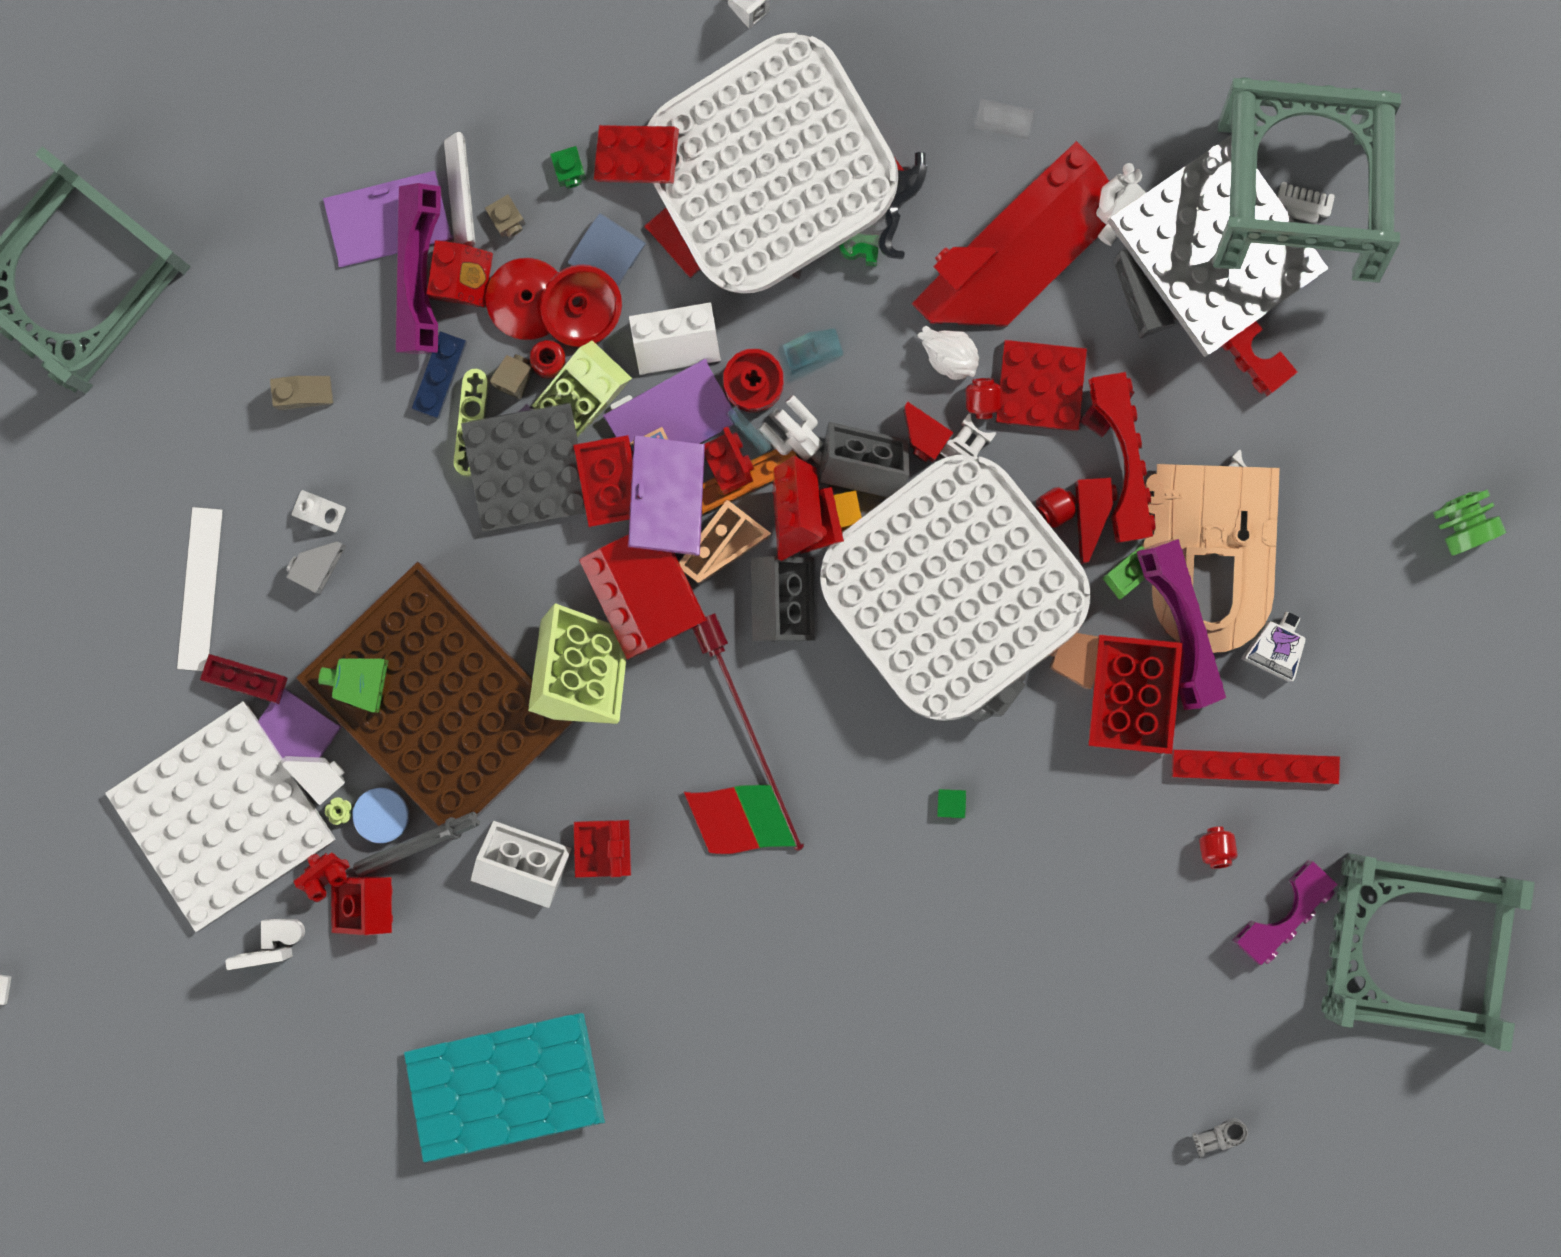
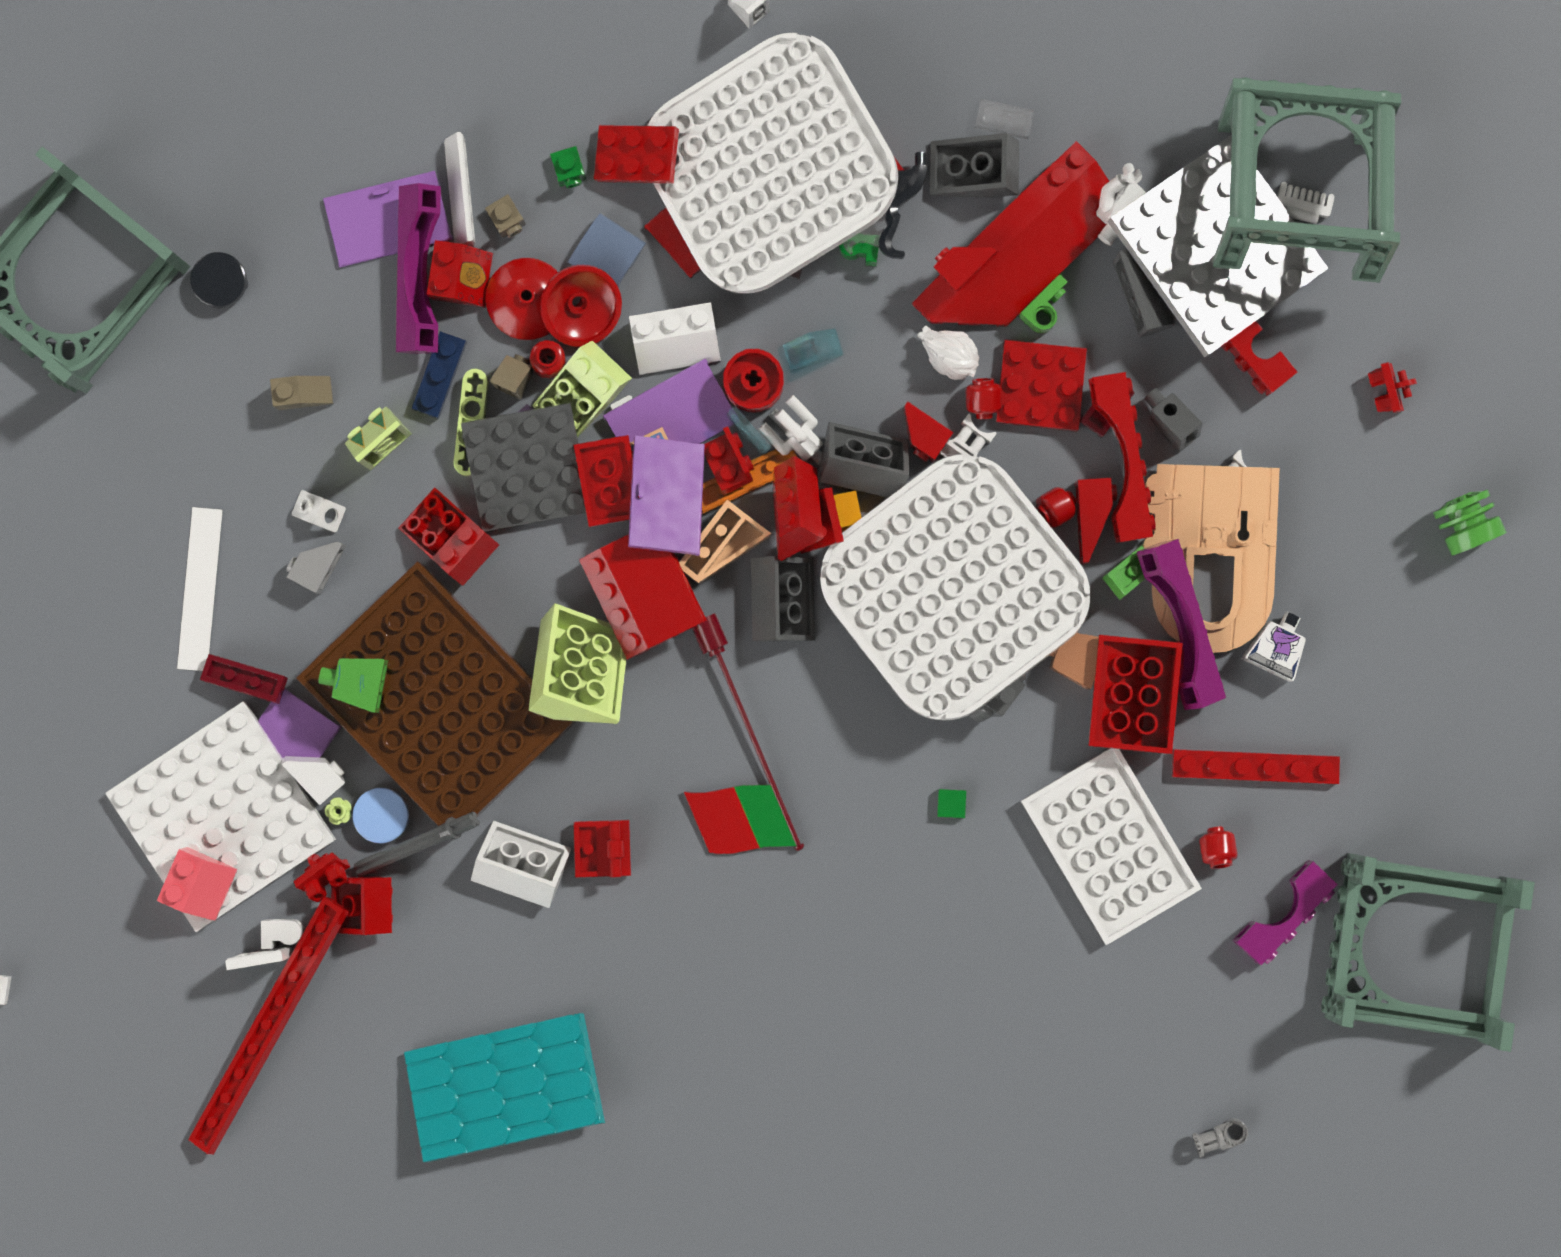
(197, 884): none -> coral slope
(218, 280): none -> black tile
(268, 1025): none -> red plate
(376, 438): none -> yellowish green slope
(448, 536): none -> red slope
(975, 166): none -> dark grey slope
(1053, 293): none -> bright green plate
(1111, 845): none -> white plate
(1178, 429): none -> dark grey torso
(1392, 400): none -> red hips

